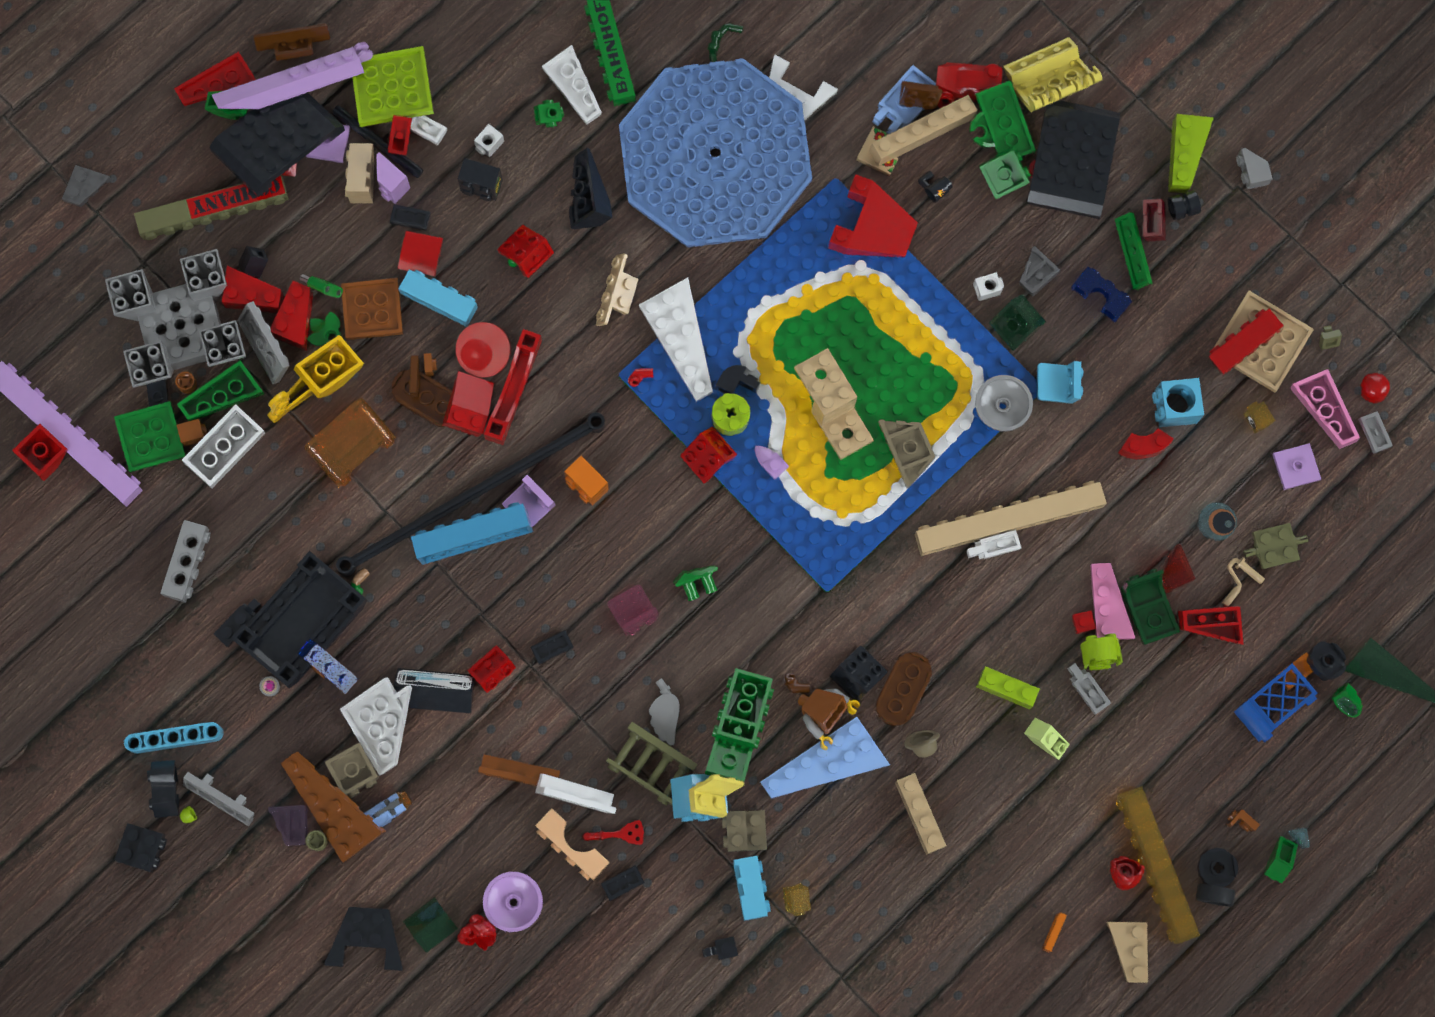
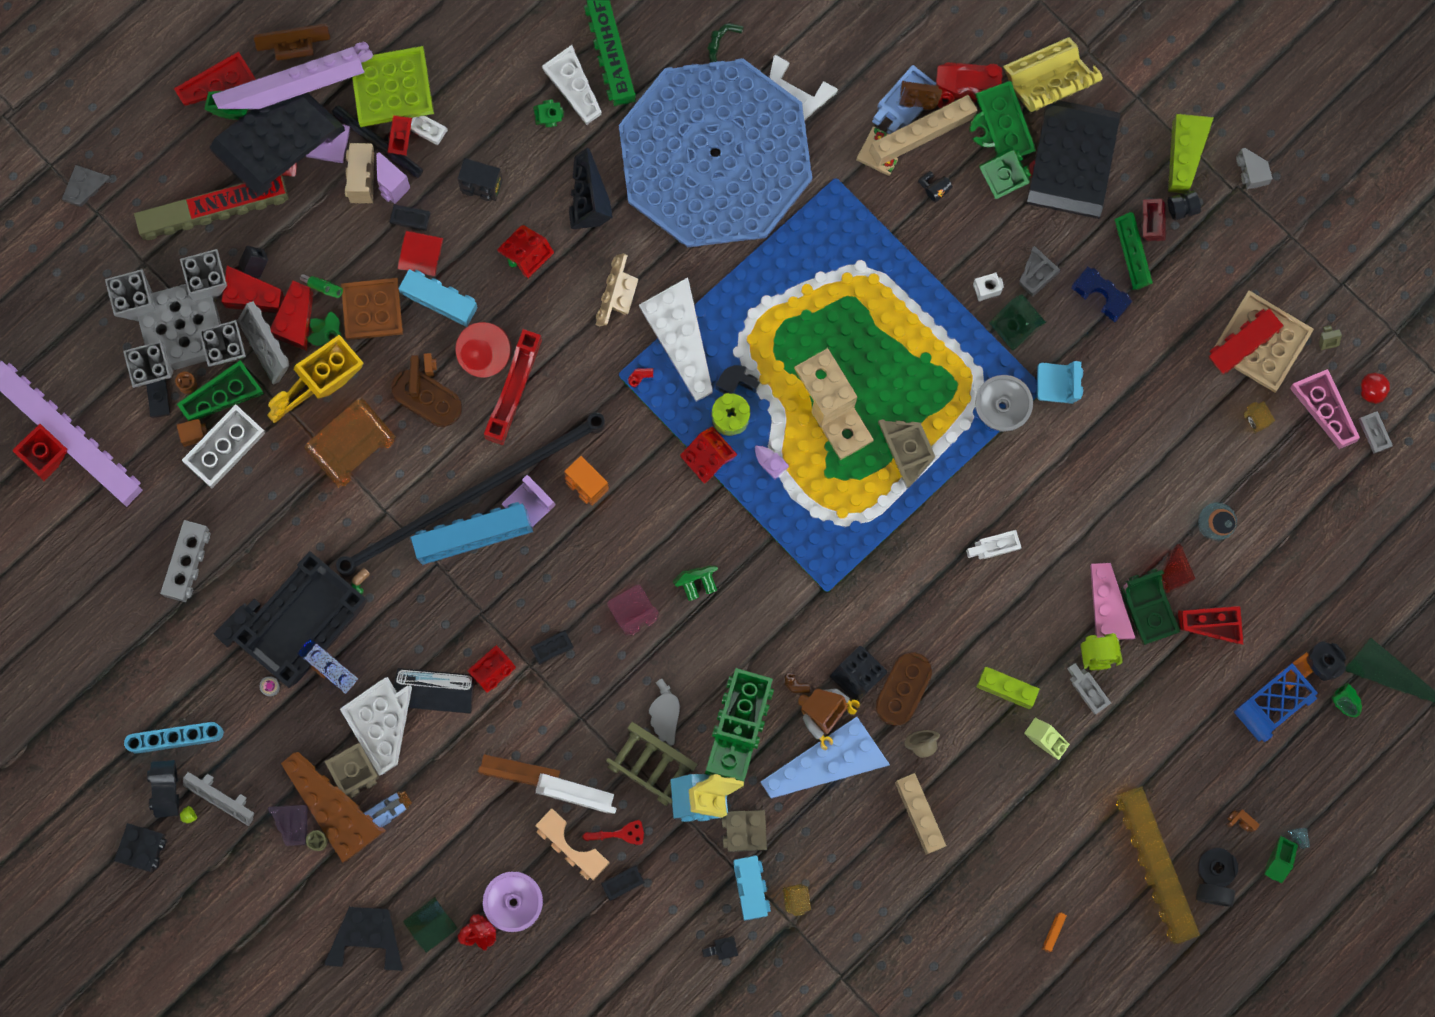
(149, 436): green plate -> none
(469, 404): red slope -> none
(492, 134): white brick -> none
(881, 227): red wedge -> none
(1010, 518): tan brick -> none
(1083, 622): red plate -> none
(1131, 946): tan wing -> none
(1133, 874): red hair -> none
(1145, 446): red brick -> none
(1190, 391): medium azure brick -> none
(1246, 568): tan piece -> none
(1275, 546): olive plate -> none
(1296, 466): lavender plate -> none

